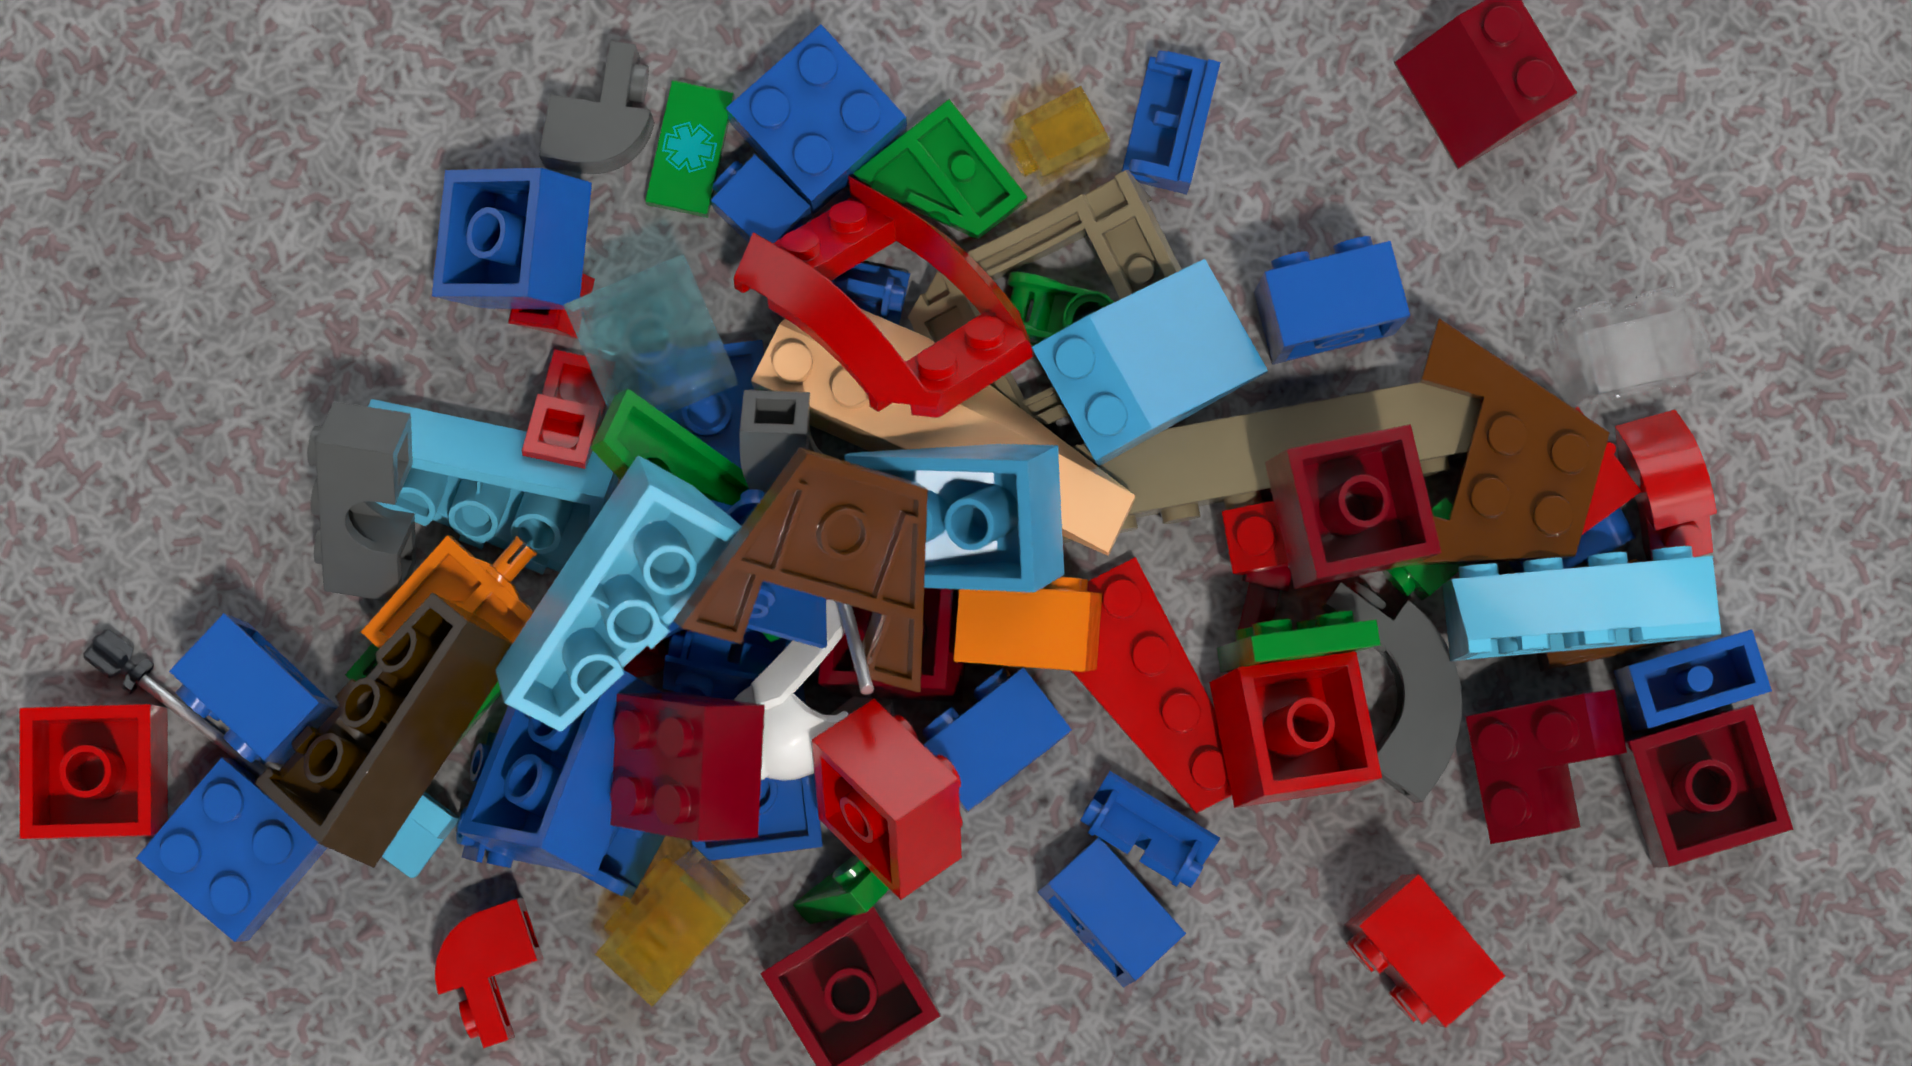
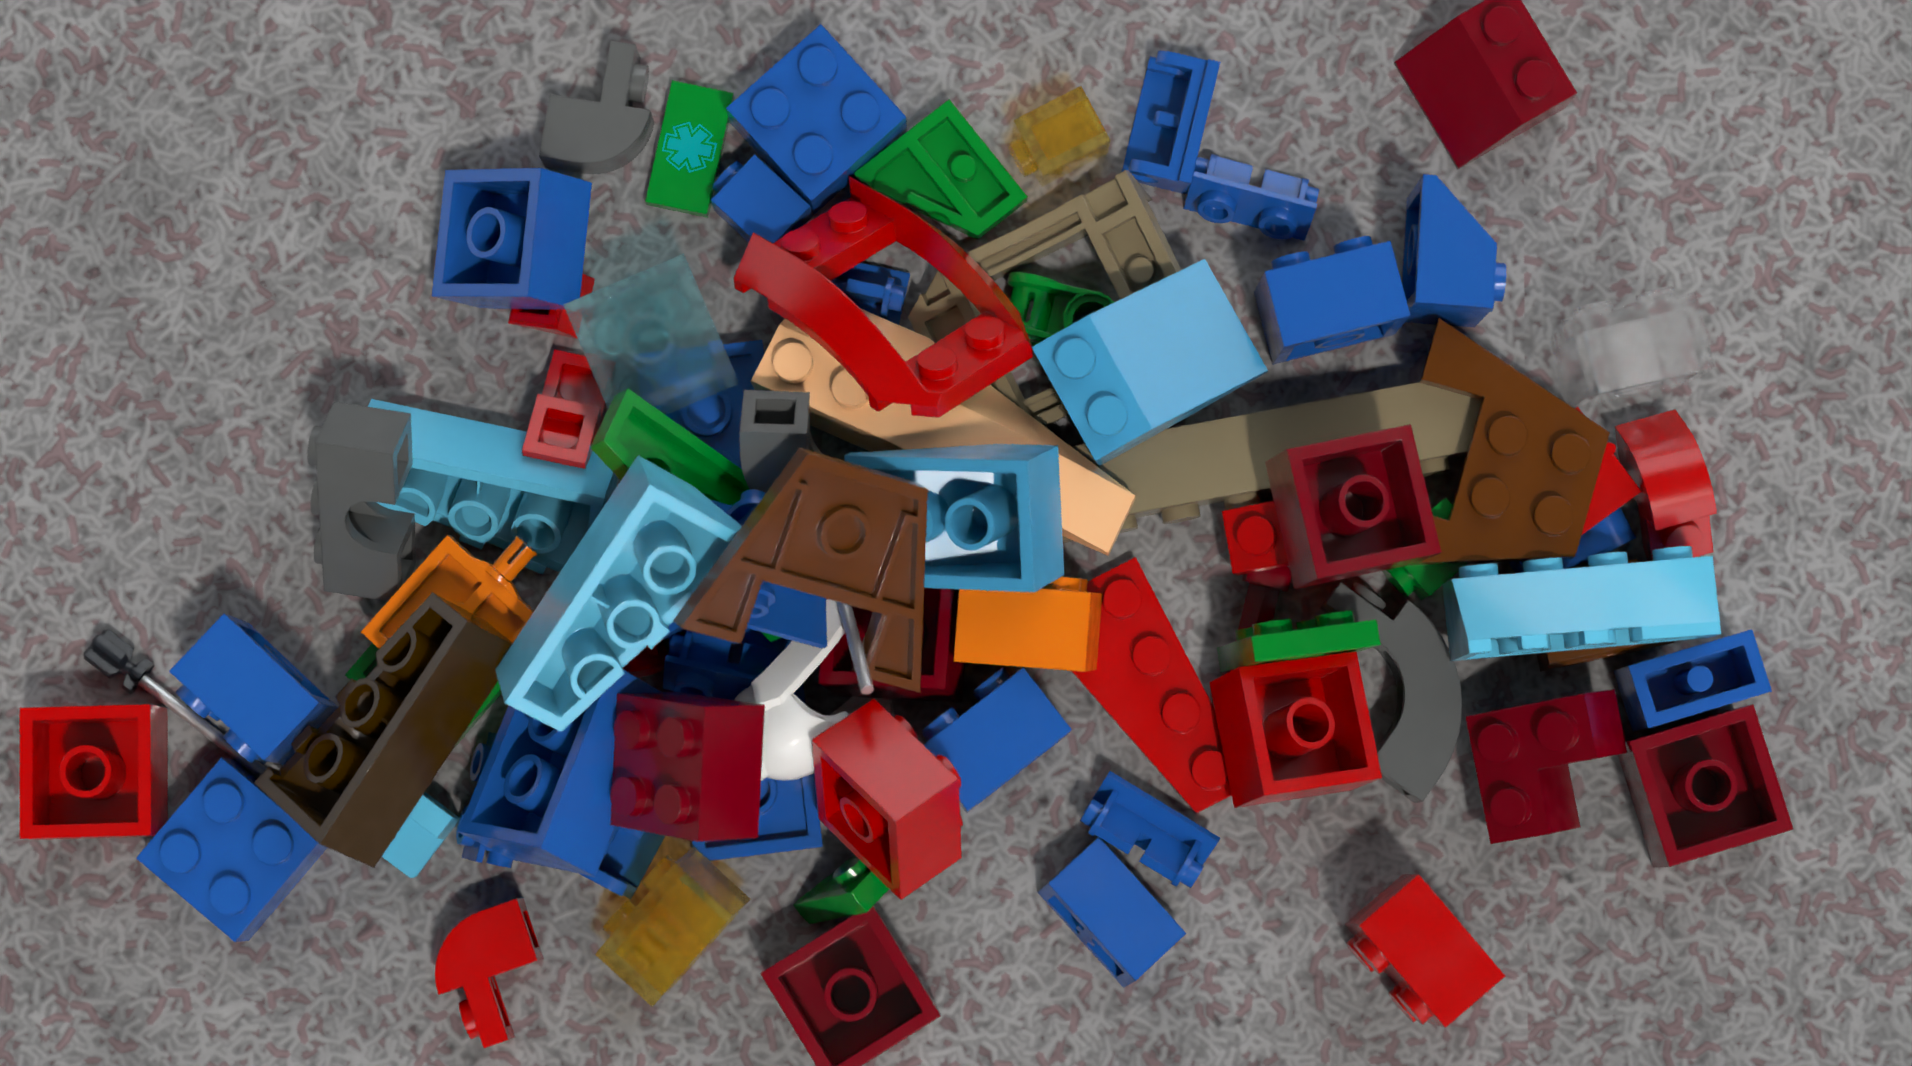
(1278, 208): none -> blue hinge
(1447, 259): none -> blue slope

